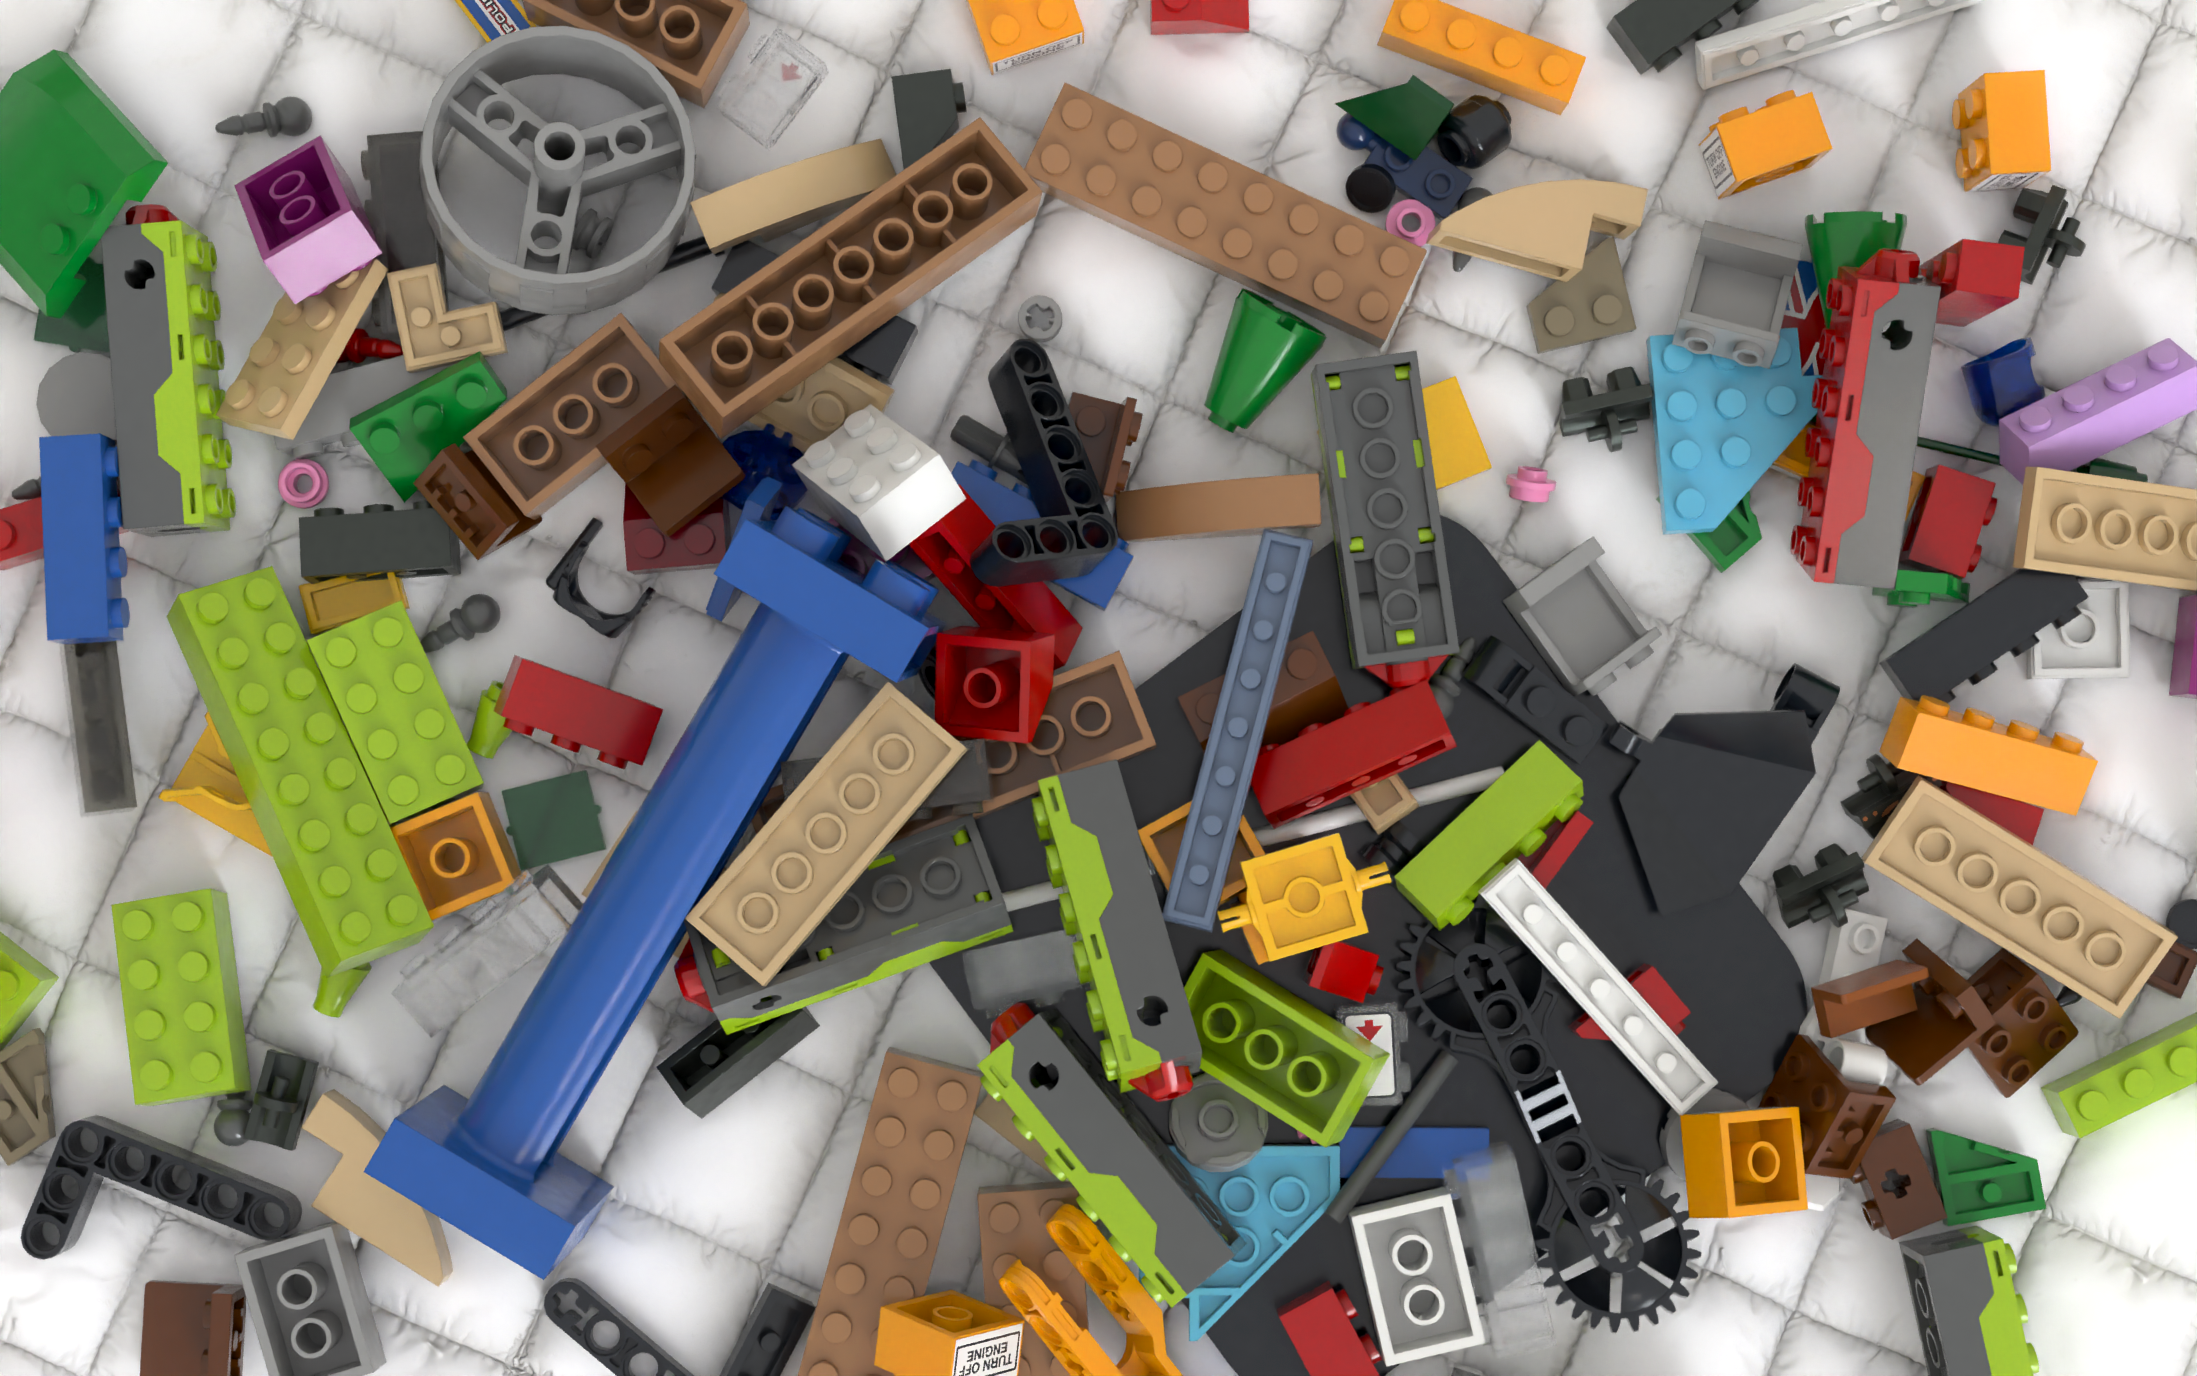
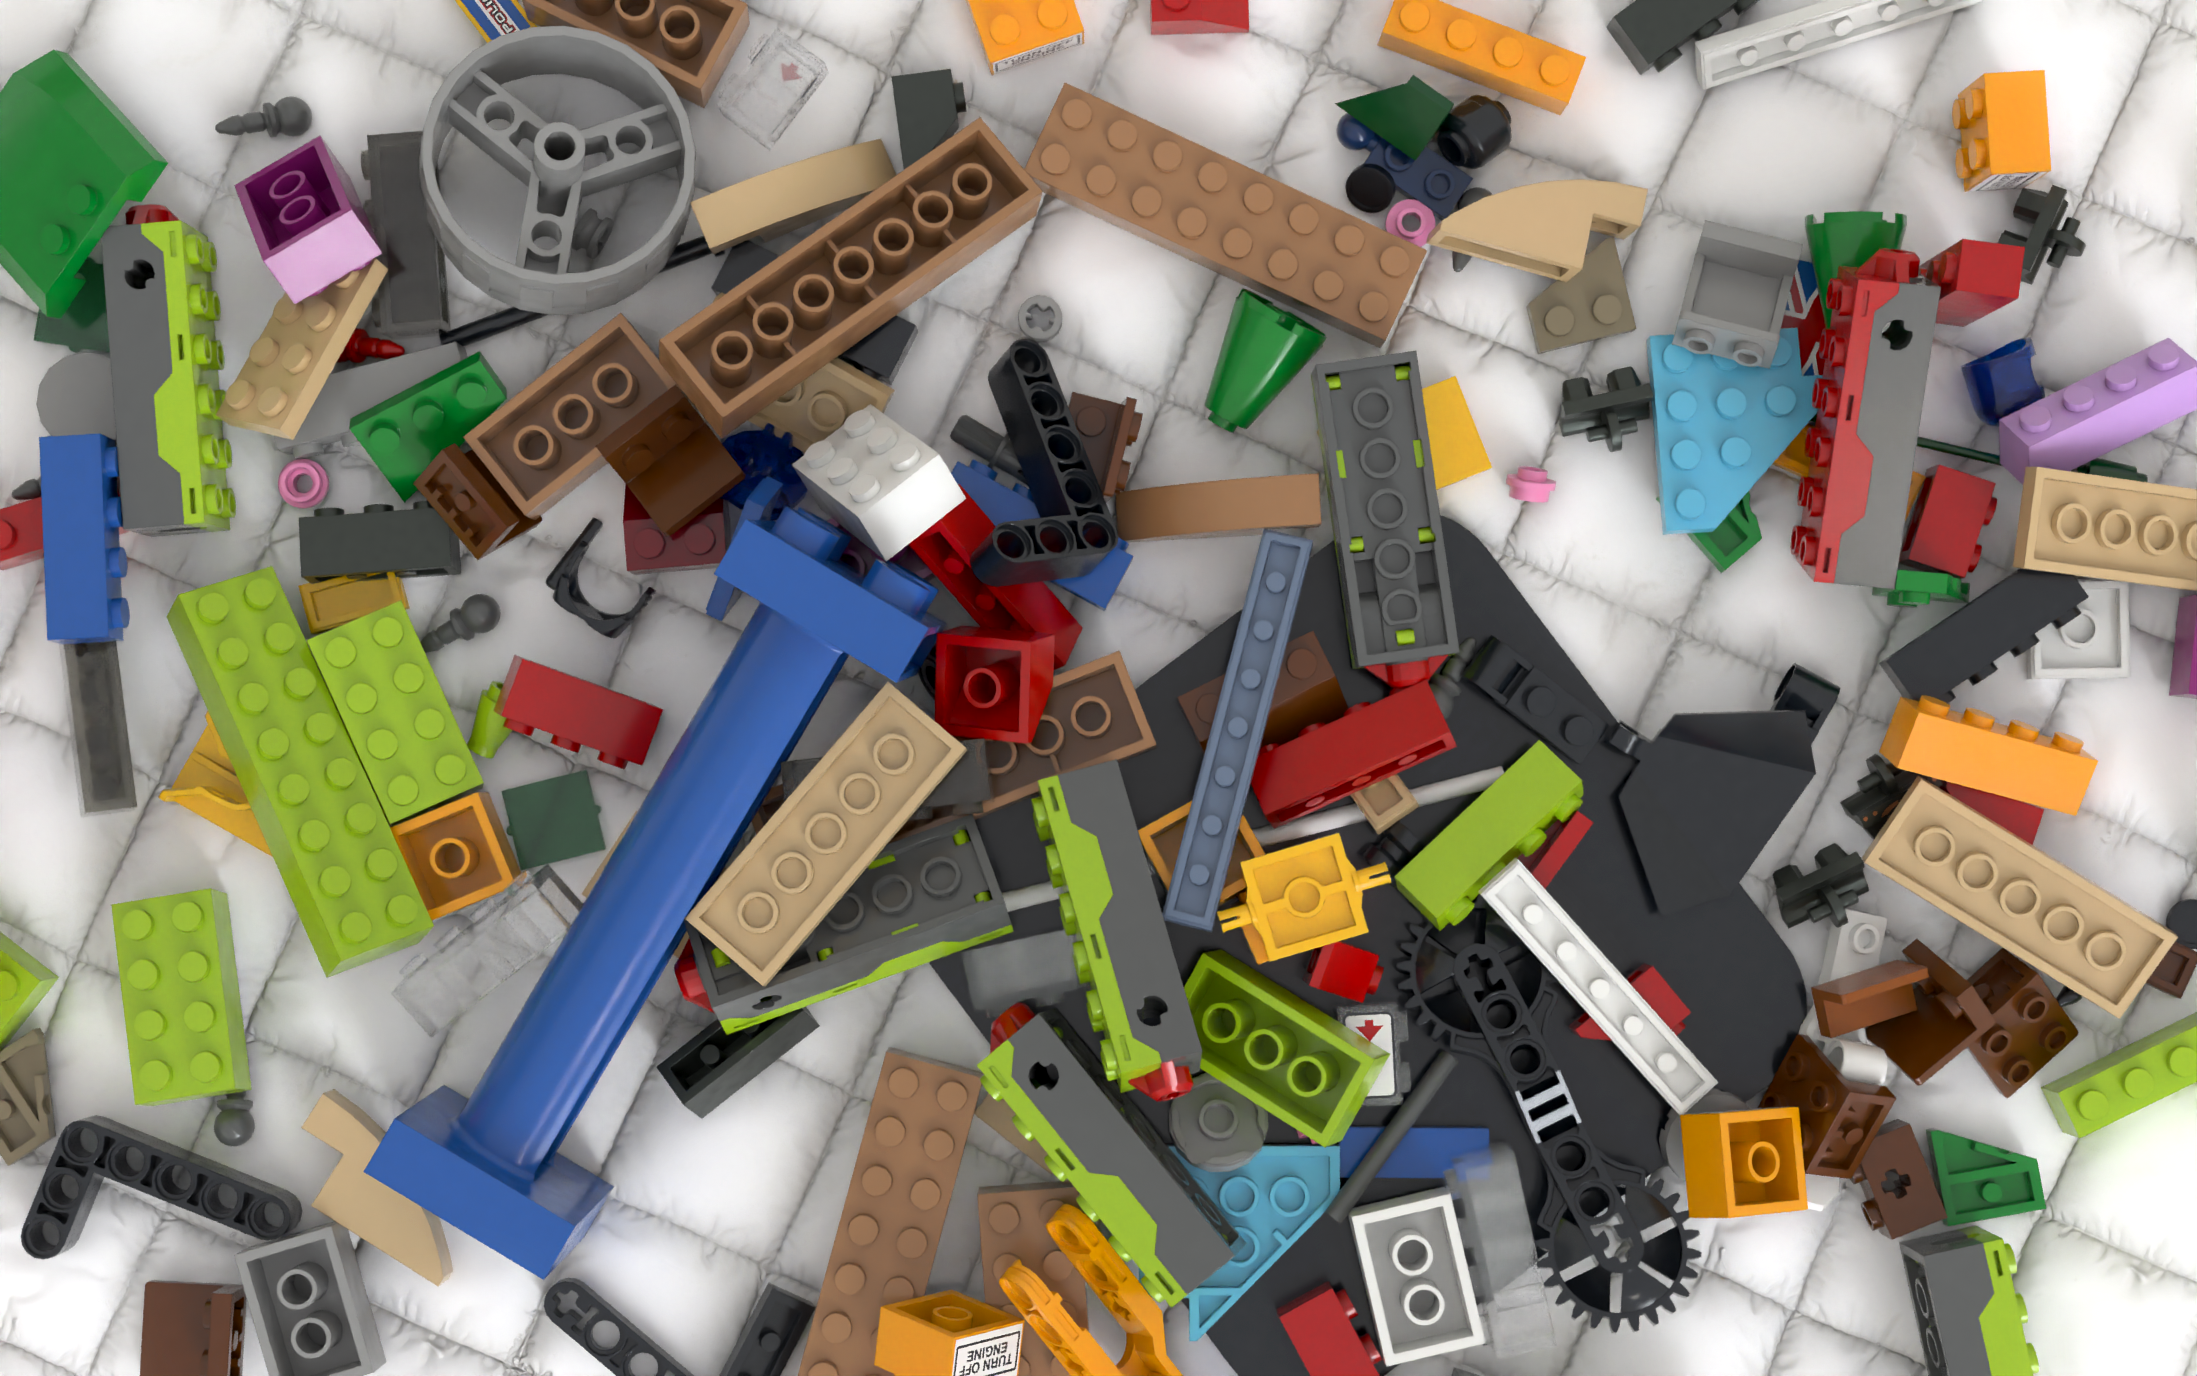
(281, 1099): pearl dark grey hips -> none
(337, 990): lime cone -> none
(430, 332): tan tile -> none
(1580, 621): light grey panel -> none
(1765, 144): light orange brick -> none

